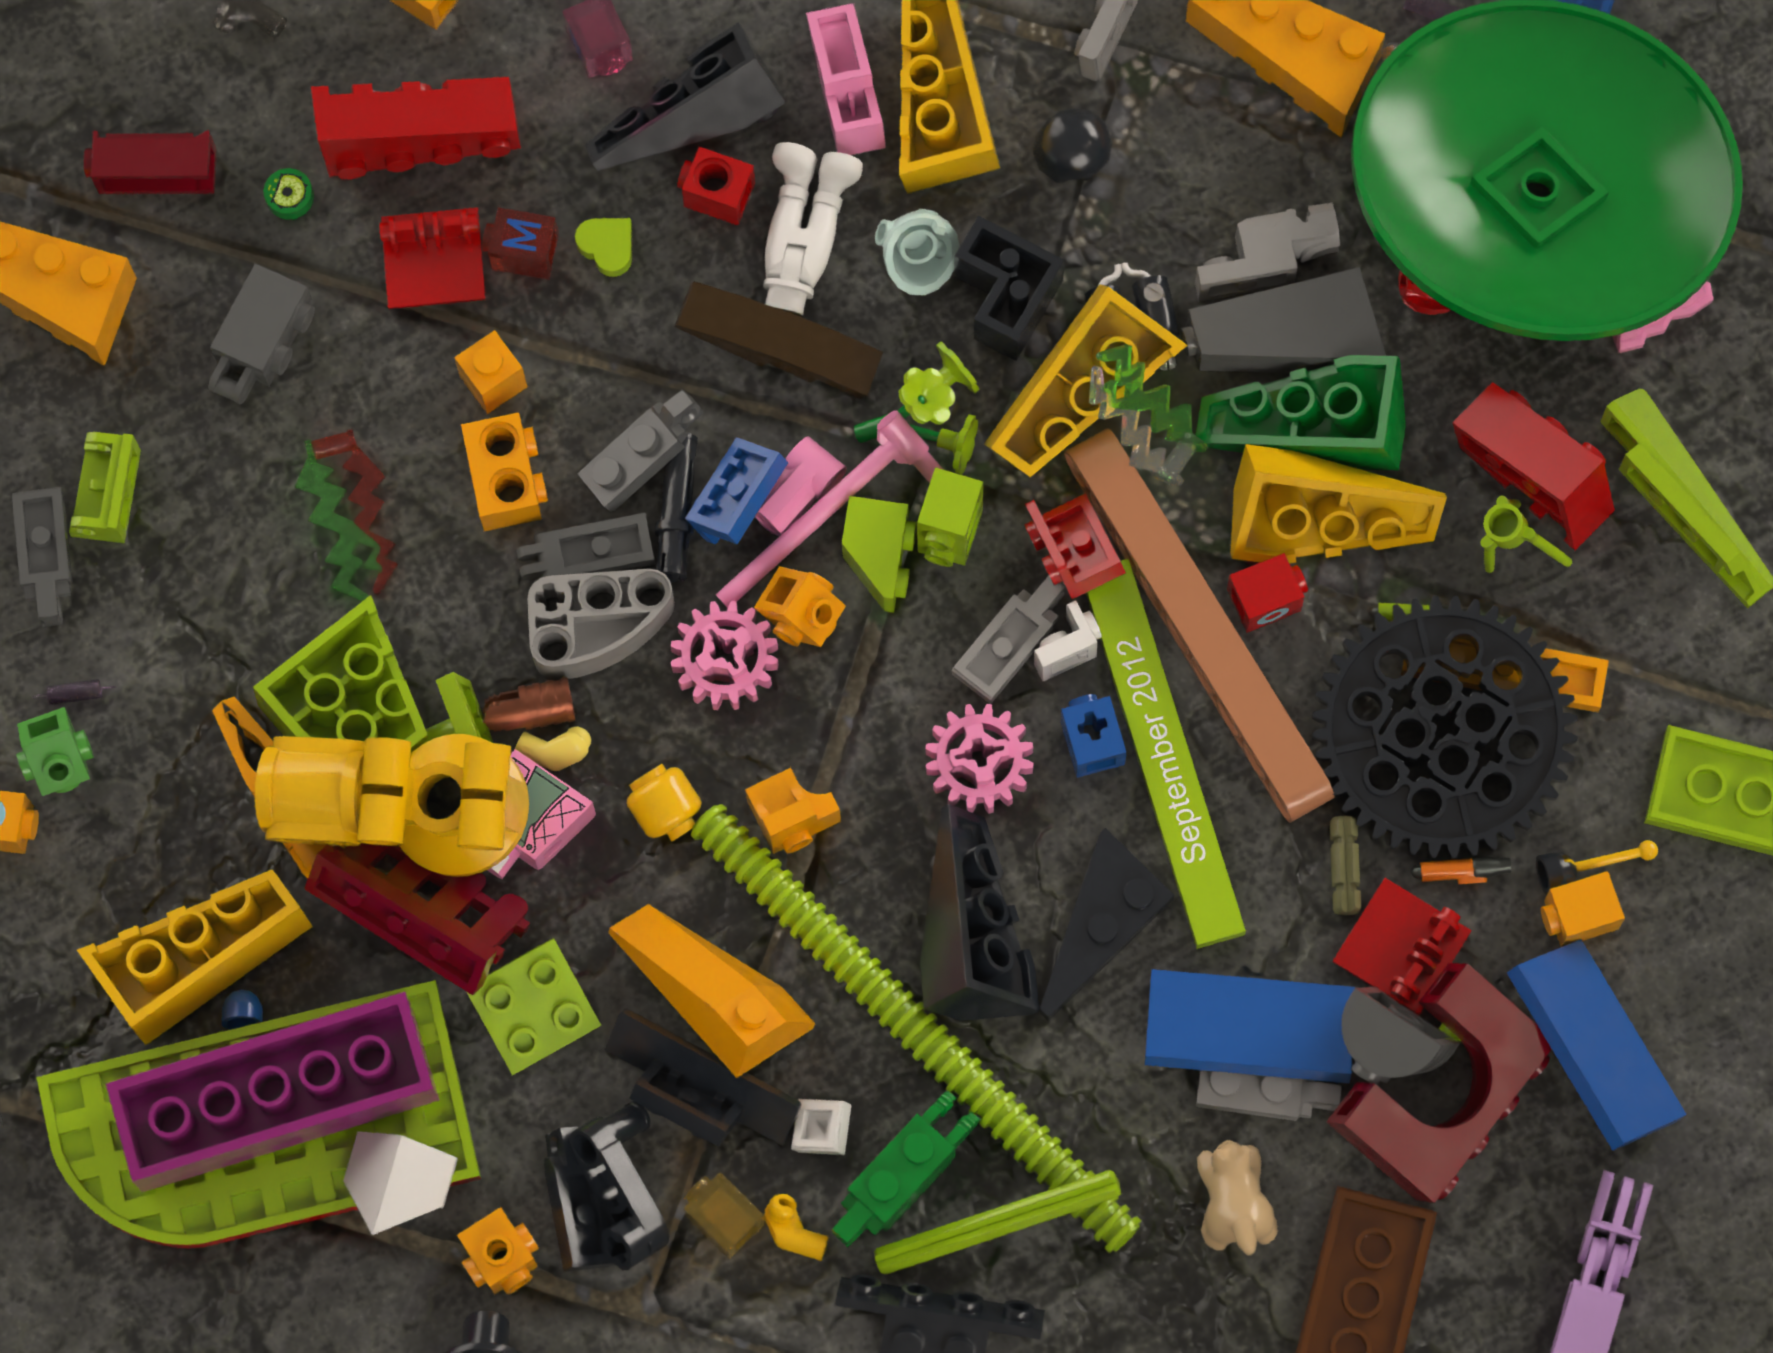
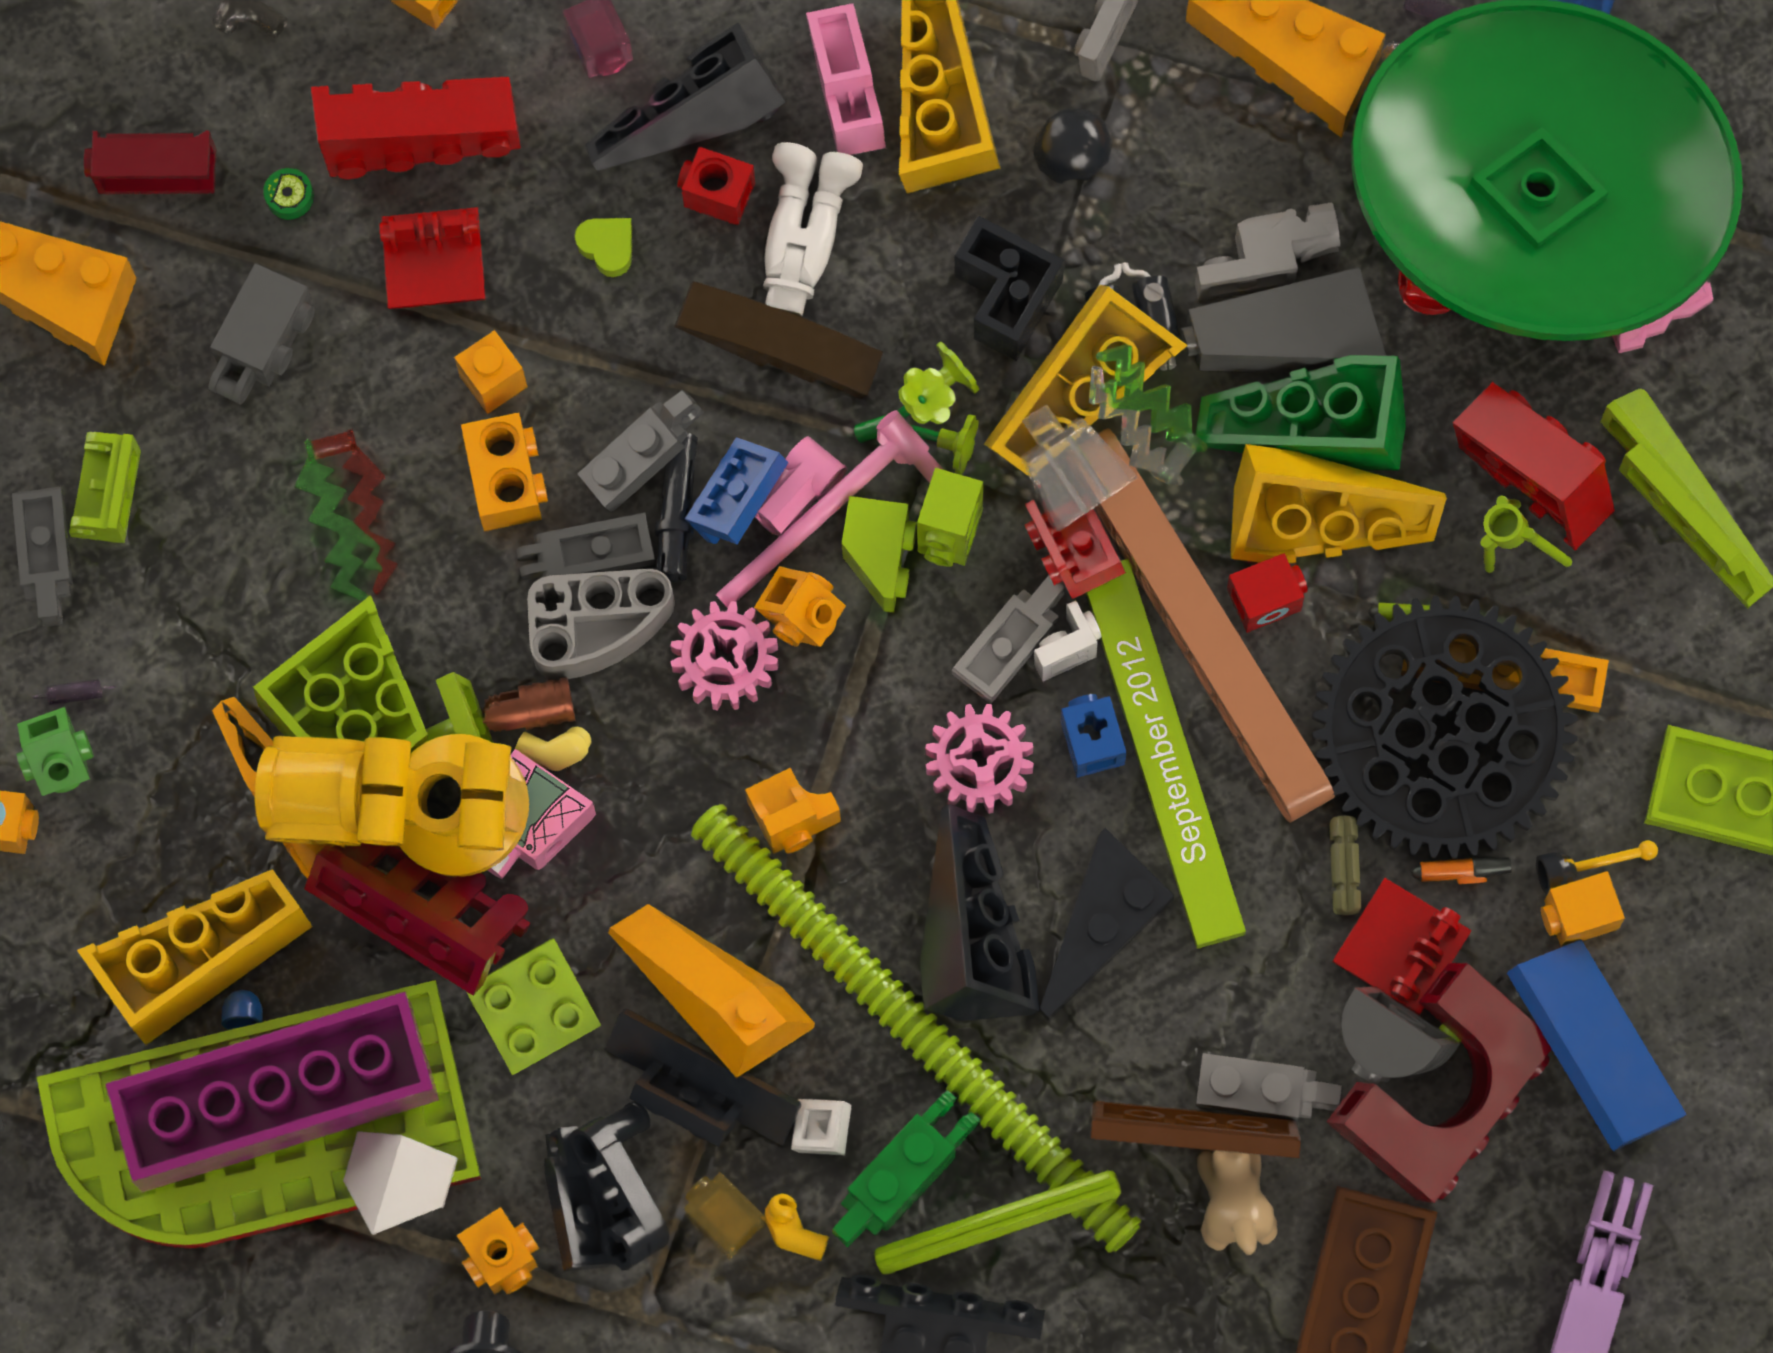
(521, 243): clear red brick -> none
(664, 802): yellow head -> none
(918, 250): light aqua helmet -> none
(1071, 467): none -> clear torso
(1195, 1129): none -> reddish brown tile
(1247, 1026): blue tile -> none

